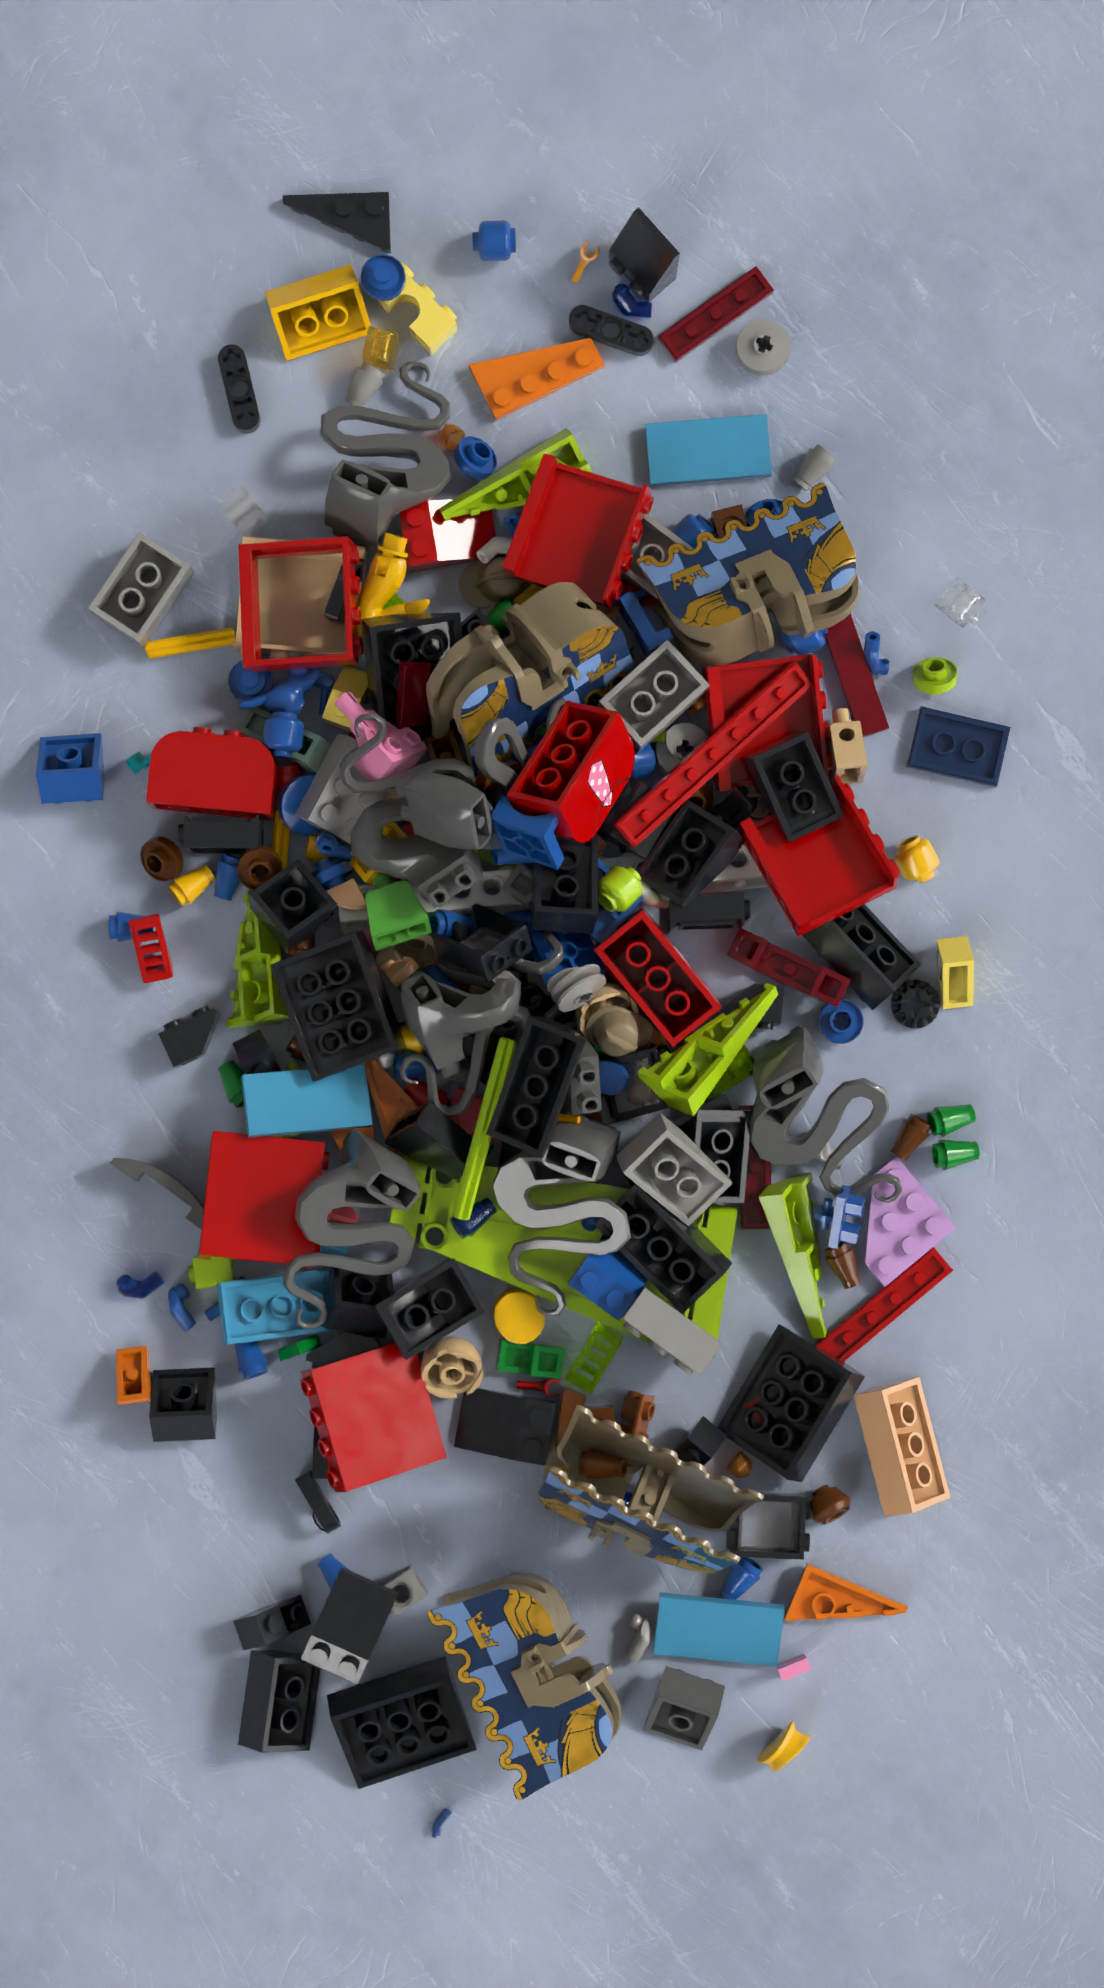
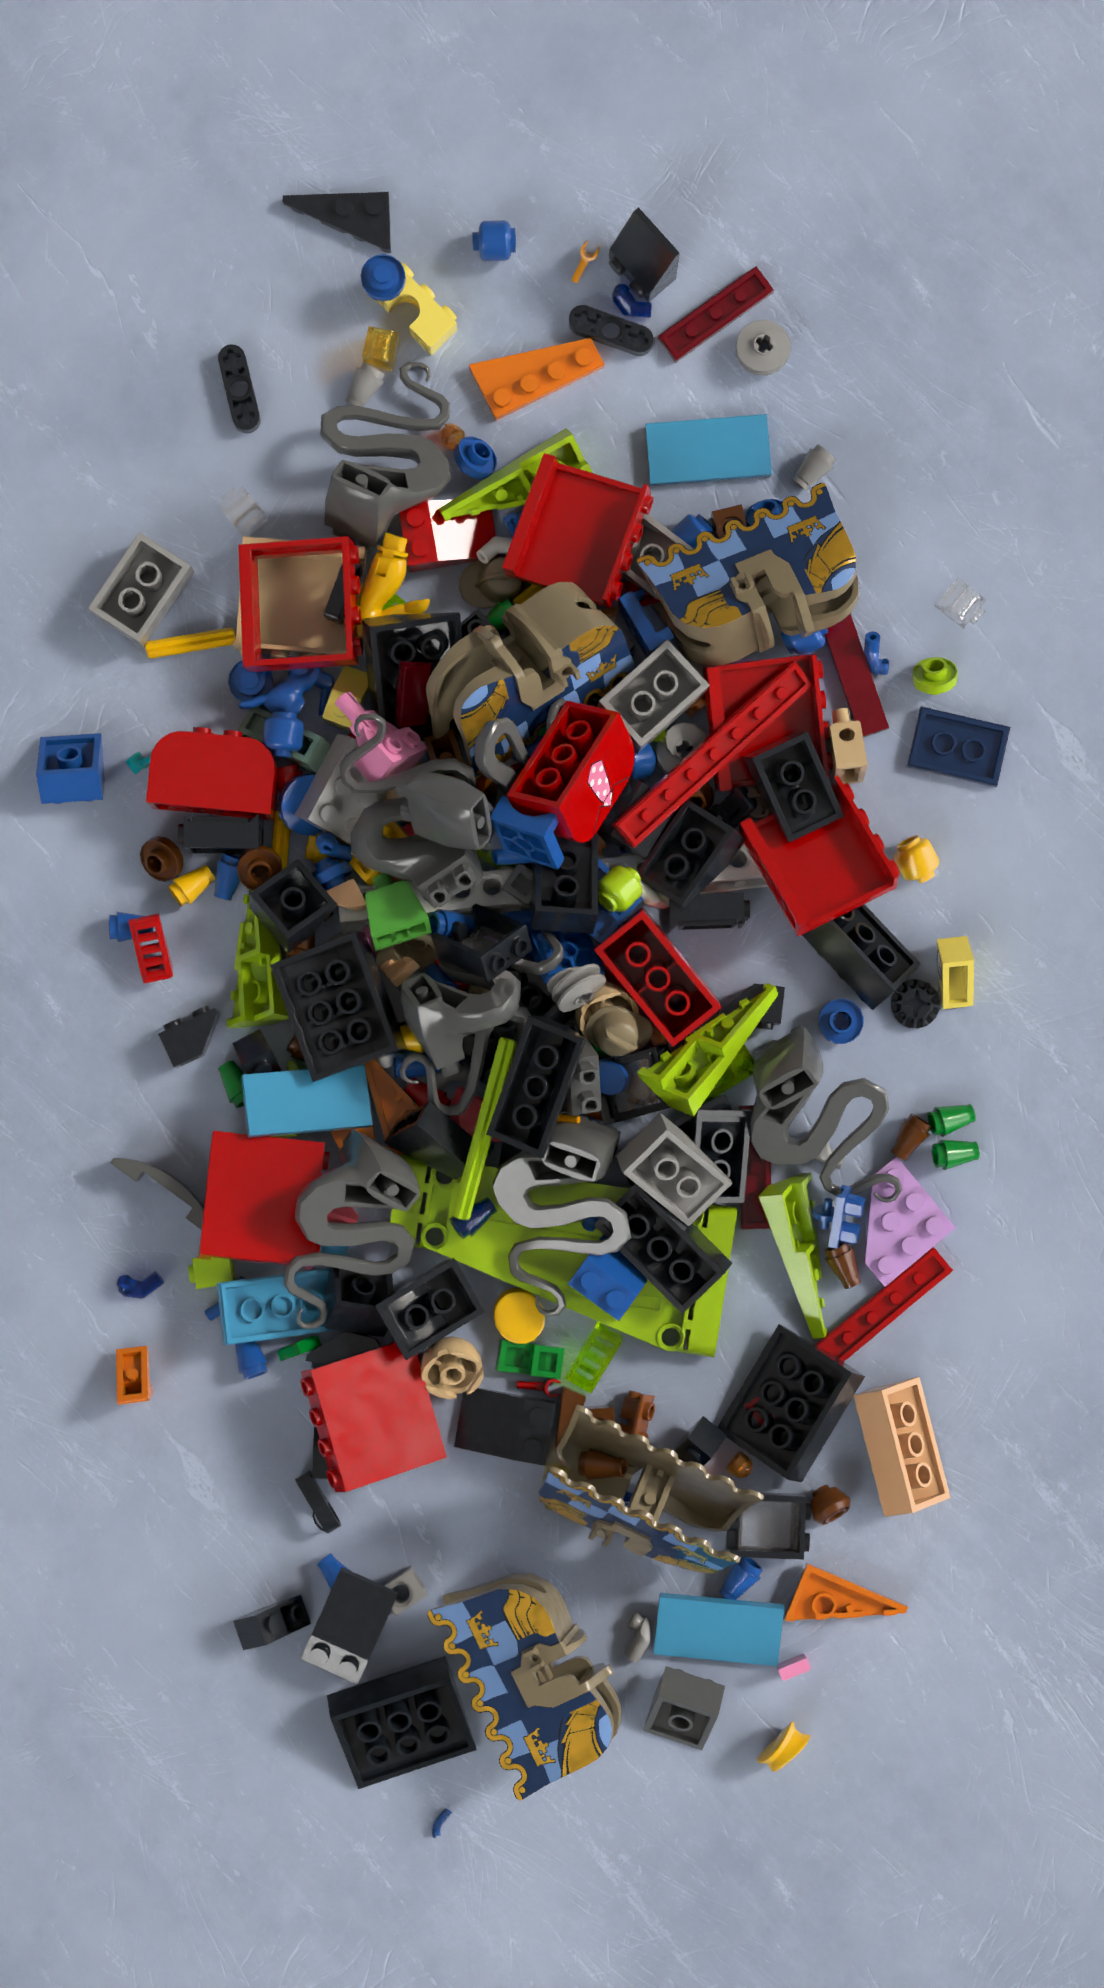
(177, 1308): blue arm -> none
(183, 1404): black slope -> none
(278, 1702): black slope -> none
(318, 312): yellow slope -> none
(670, 1332): light grey brick -> none
(788, 968): dark red slope -> none

